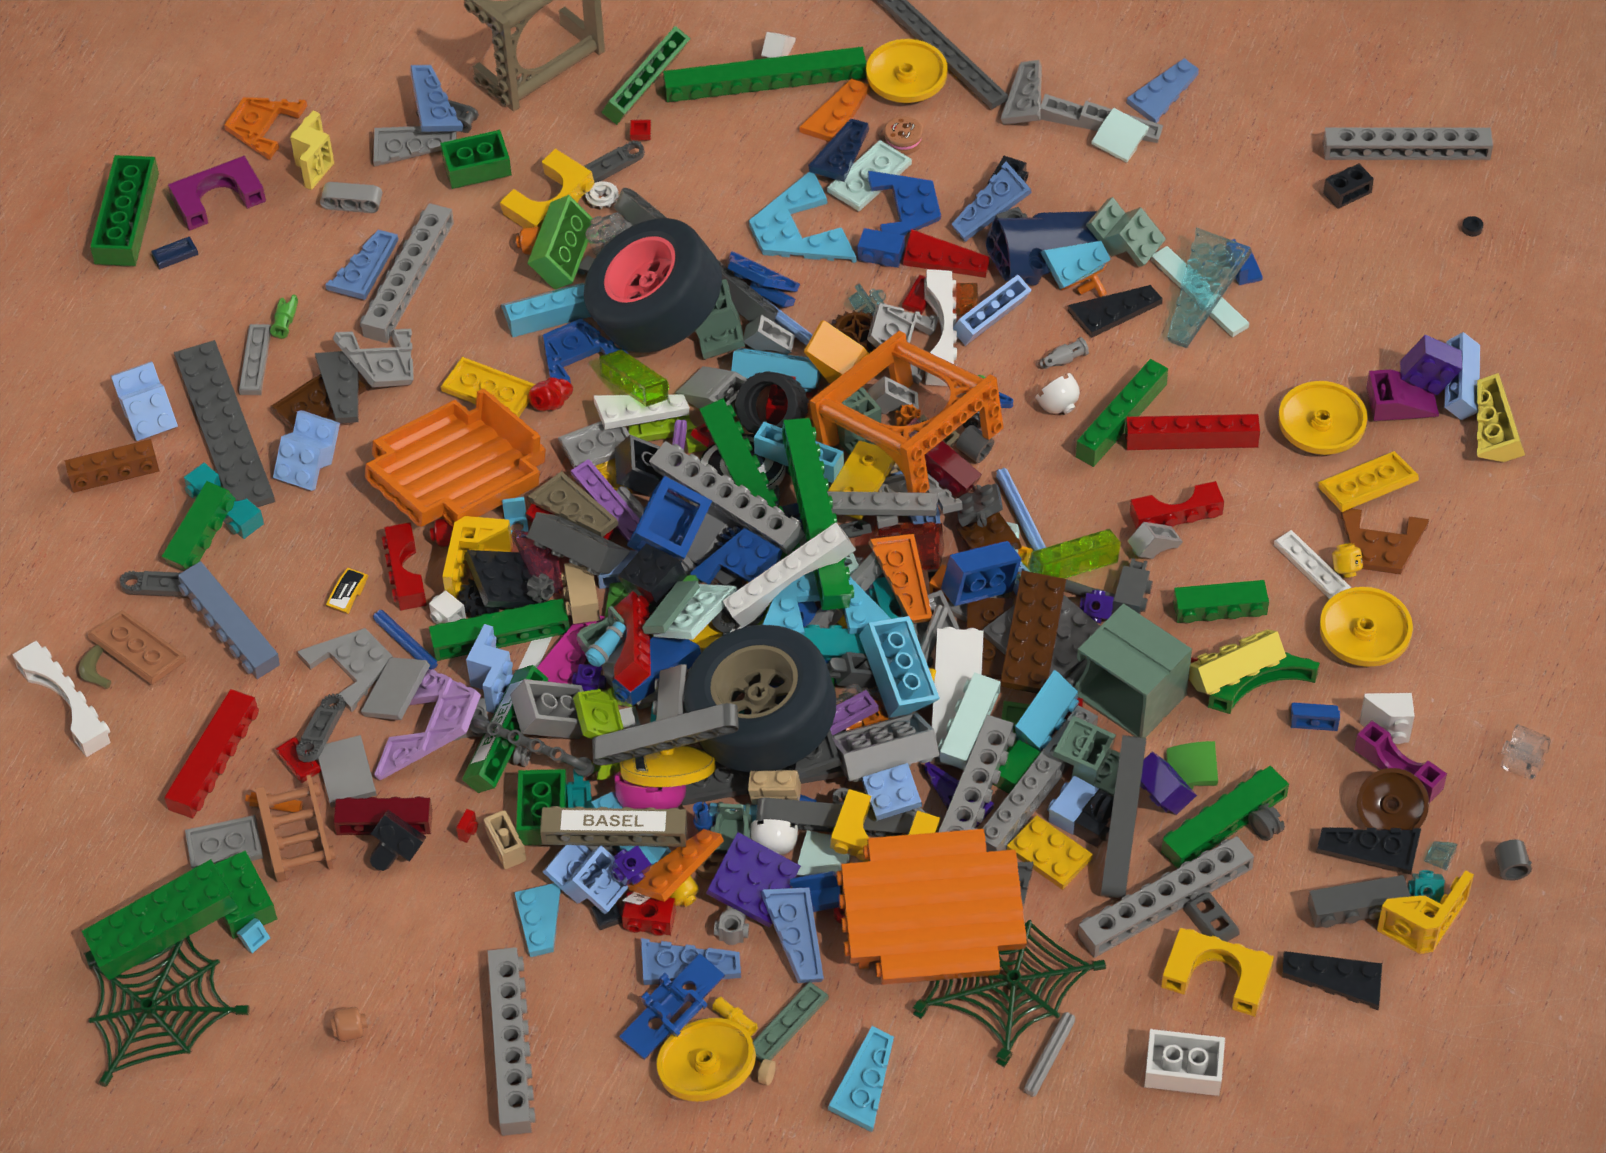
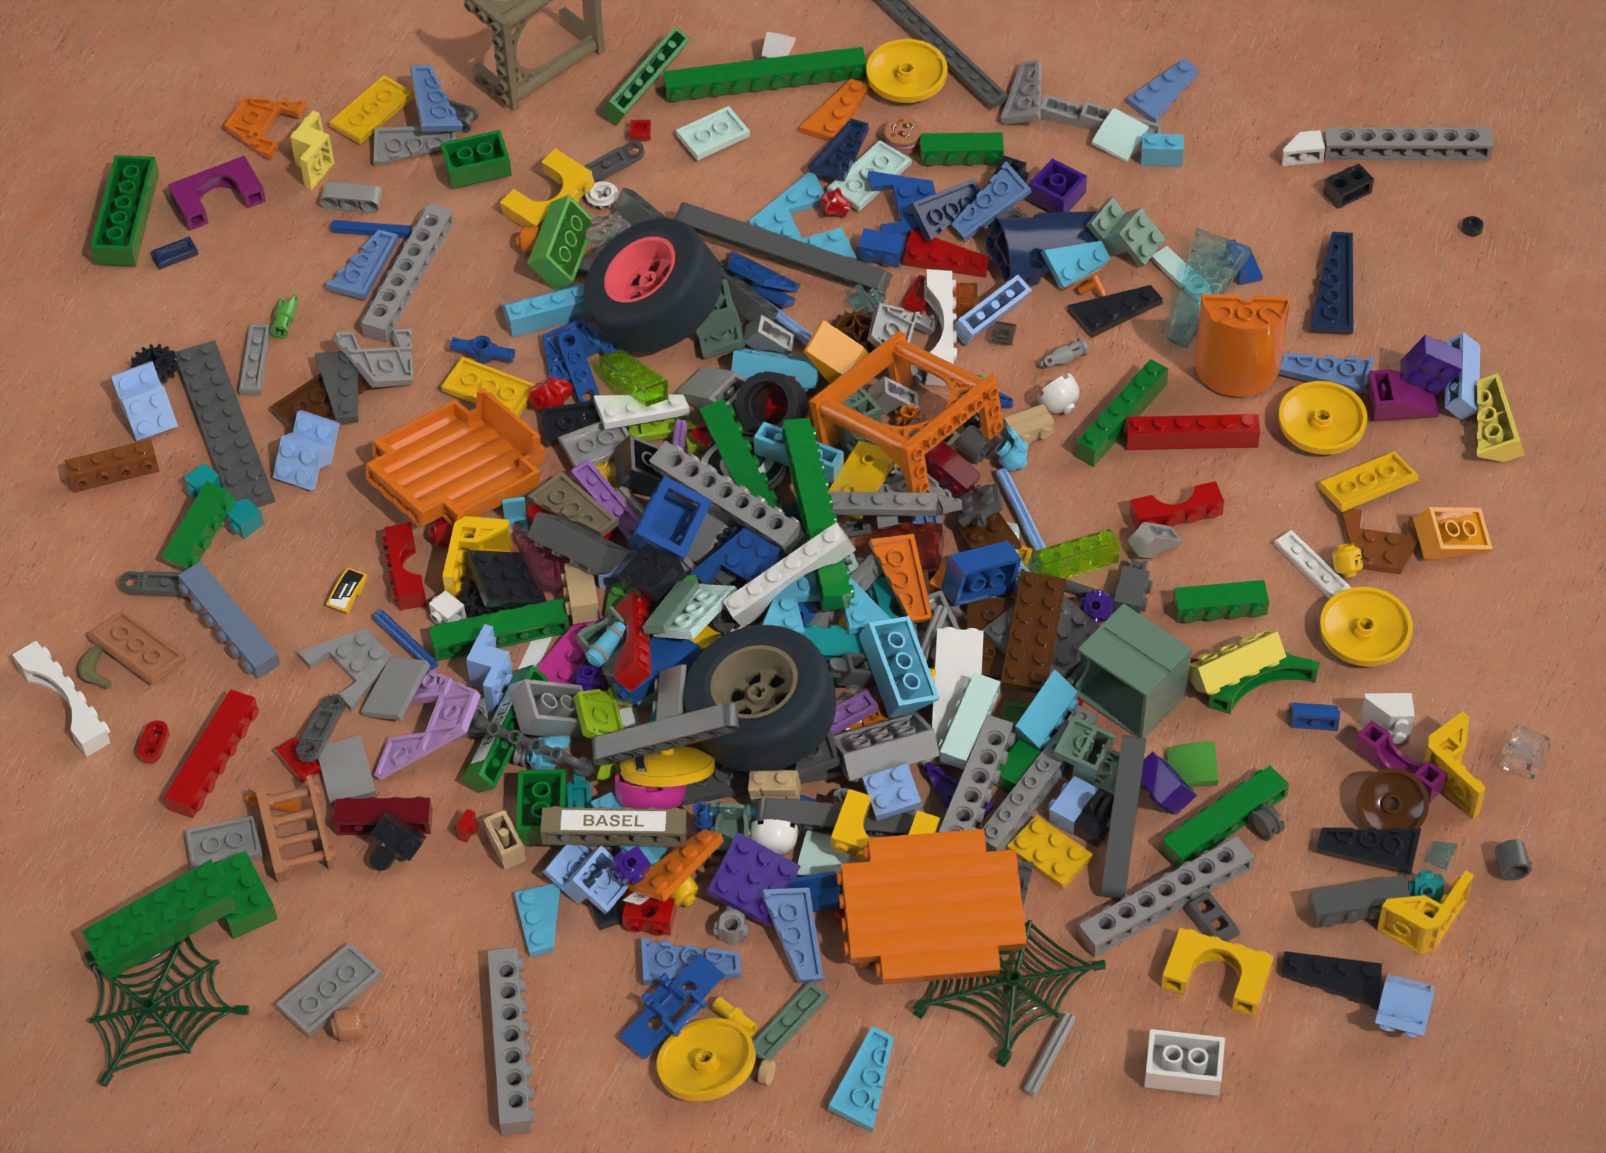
(153, 744): none -> red plate
(163, 358): none -> black gear
(253, 935): medium azure plate -> none
(329, 989): none -> light grey plate
(368, 228): none -> blue axle
(371, 109): none -> yellow plate
(482, 349): none -> blue pin
(540, 587): dark grey gear -> none
(542, 761): none -> medium azure head
(567, 419): none -> black wing
(577, 366): none -> blue plate
(713, 133): none -> light aqua plate
(783, 248): none -> dark grey beam
(834, 203): none -> red rock
(941, 209): none -> dark blue wing
(961, 148): none -> green brick
(1003, 333): none -> clear smoke plate
(1012, 450): none -> medium azure head
(1032, 423): none -> tan brick
(1057, 187): none -> dark purple brick
(1162, 150): none -> medium azure brick
(1240, 342): none -> orange cylinder
(1304, 149): none -> white slope
(1335, 296): none -> dark blue wing
(1346, 372): none -> medium blue wing
(1405, 1005): none -> light blue bracket
(1446, 751): none -> yellow bracket
(1451, 532): none -> light orange slope

